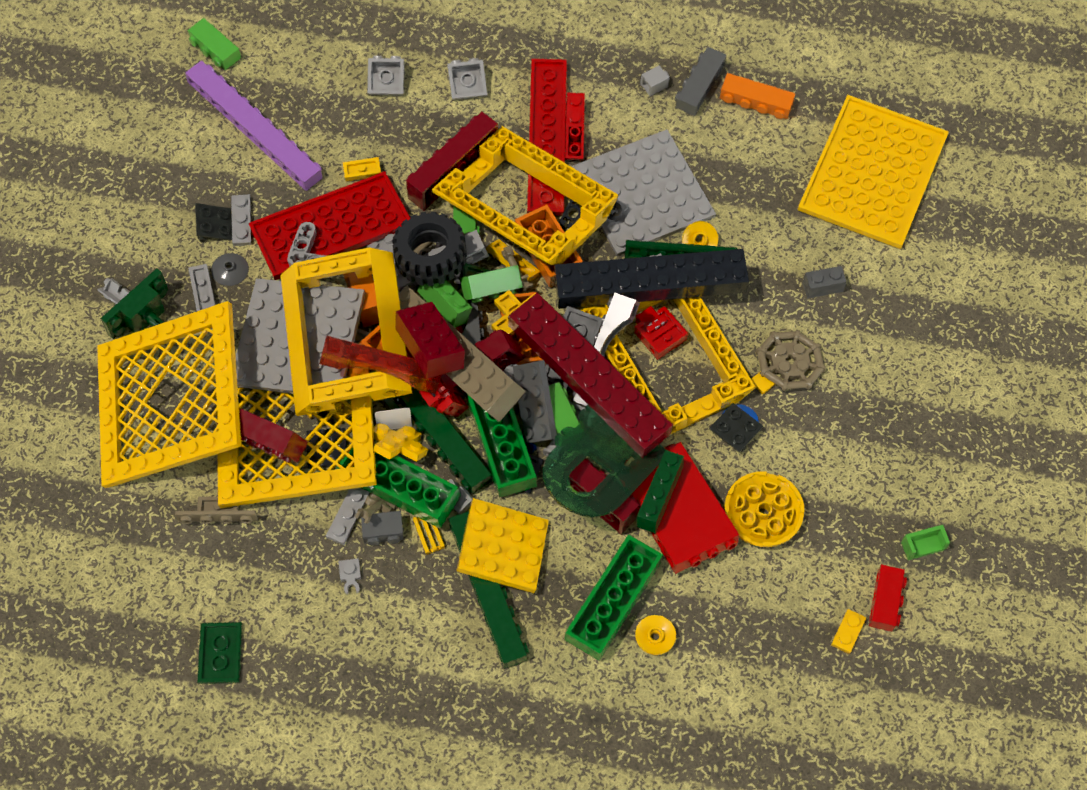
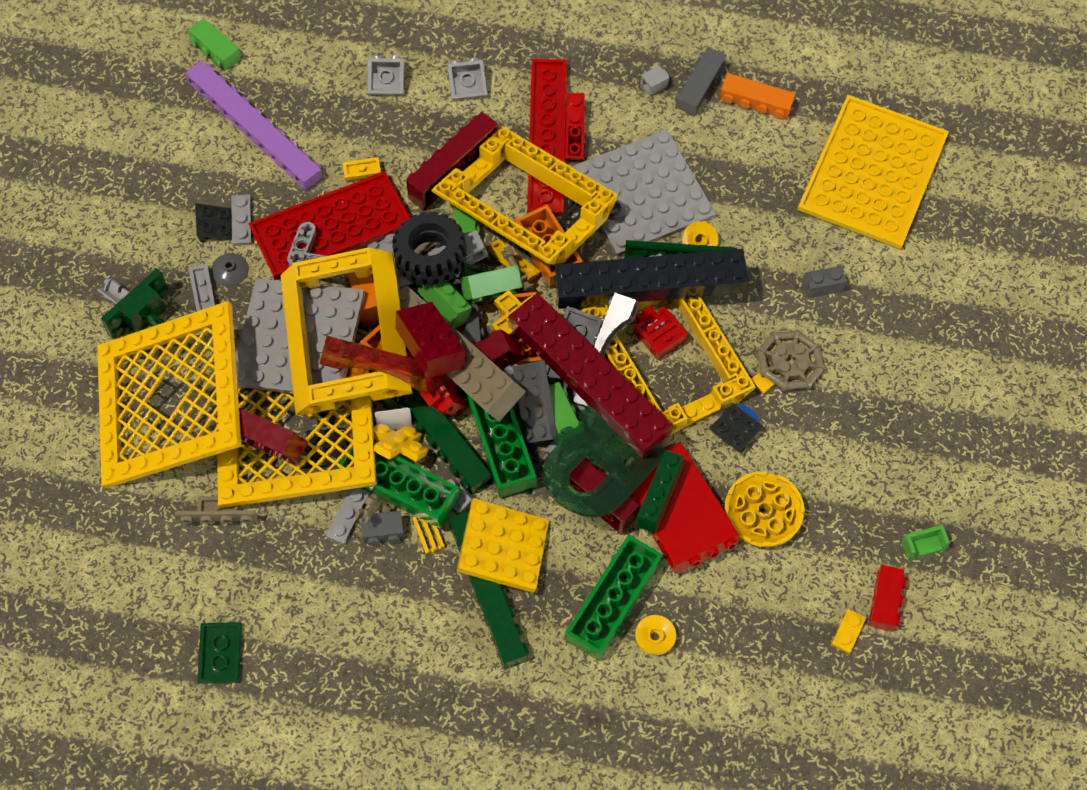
(350, 572): light grey plate -> none

